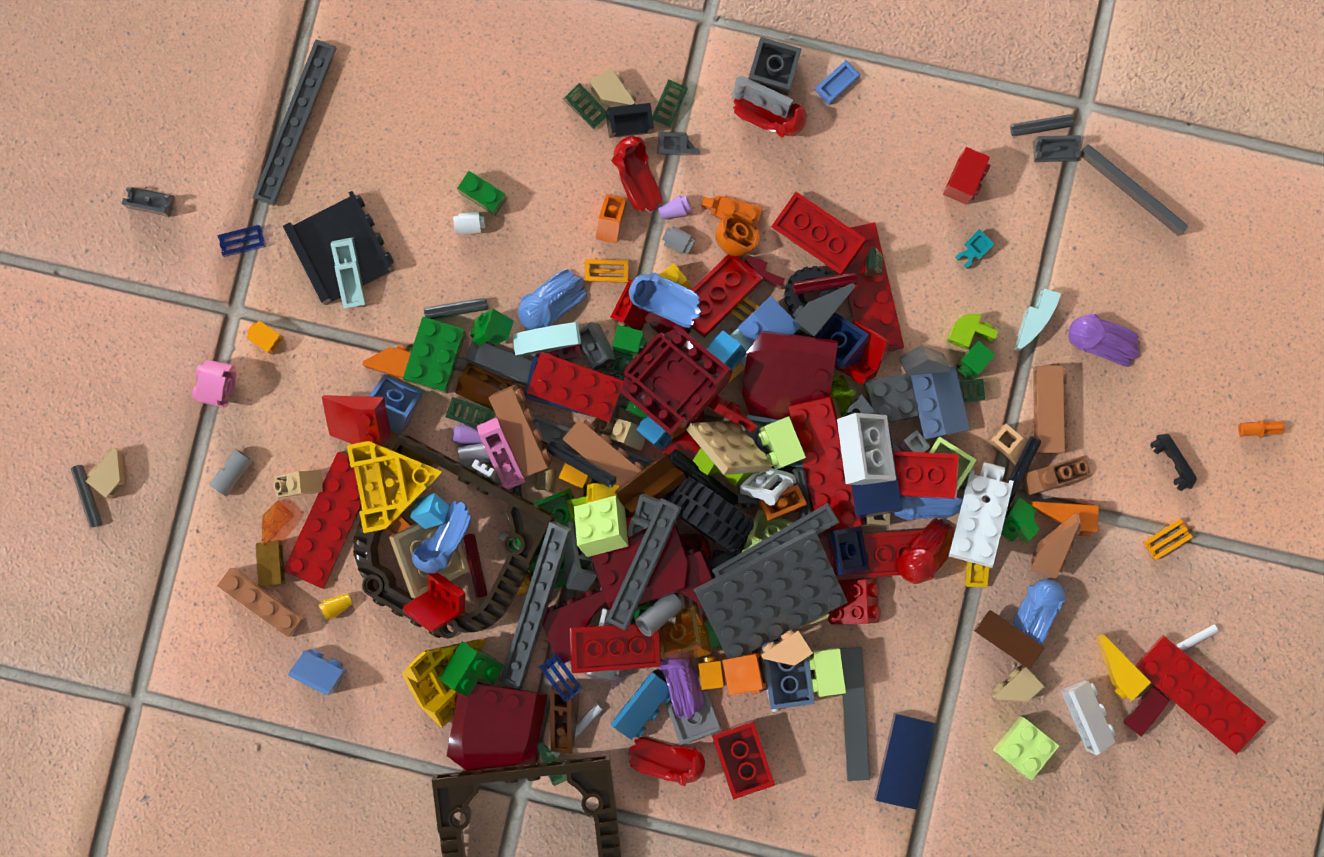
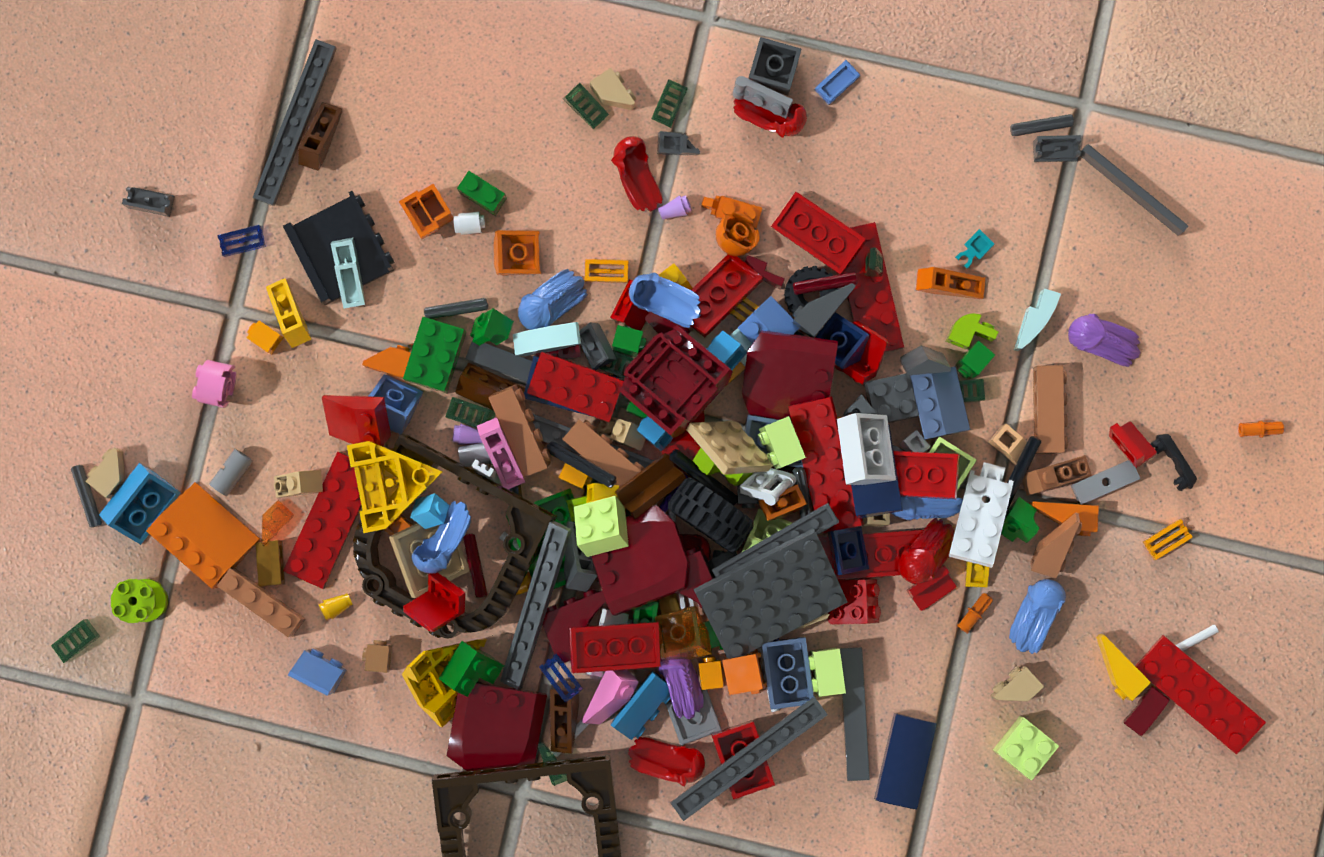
(87, 628): none -> clear green slope
(139, 503): none -> dark azure slope
(139, 600): none -> lime piece
(203, 535): none -> orange slope
(288, 313): none -> yellow slope
(319, 136): none -> reddish brown slope
(377, 656): none -> medium nougat brick
(426, 210): none -> orange plate
(516, 252): none -> orange slope
(545, 480): tan slope -> none
(610, 218): orange slope -> none
(612, 693): none -> bright pink slope
(629, 120): black panel -> none
(644, 512): dark grey slope -> none
(644, 564): dark grey tile -> none
(658, 614): light grey pin -> none
(678, 240): light grey brick -> none
(732, 412): red wing -> none
(748, 758): none -> dark grey plate
(789, 650): light nougat slope -> none
(842, 396): clear neon green helmet -> none
(931, 591): none -> red panel
(950, 283): none -> orange slope
(966, 175): red brick -> none
(975, 613): none -> orange axle
(1009, 639): reddish brown panel -> none
(1089, 717): white slope -> none
(1116, 476): none -> light grey tile
(1132, 443): none -> red panel

